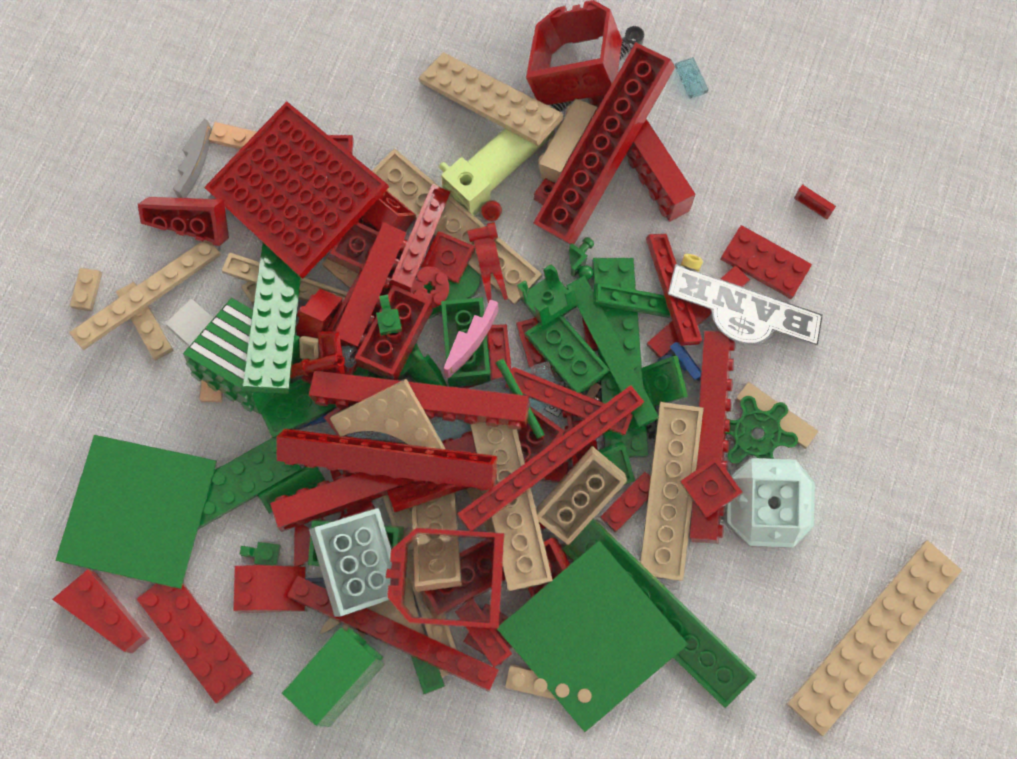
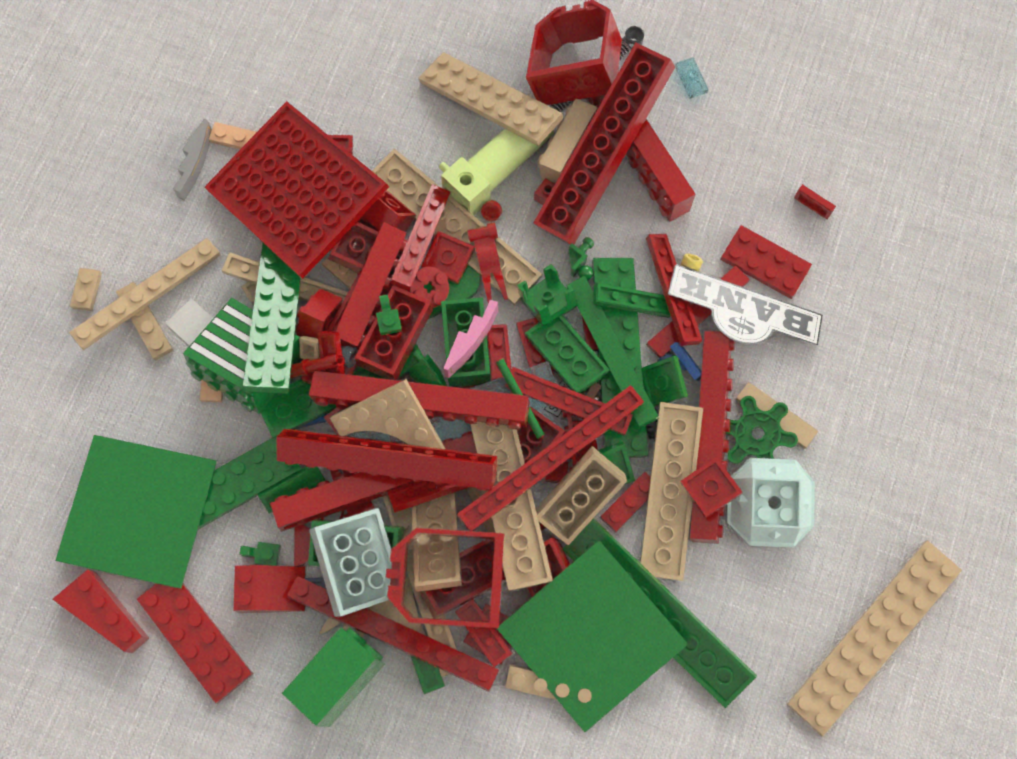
(187, 216): red wedge -> none

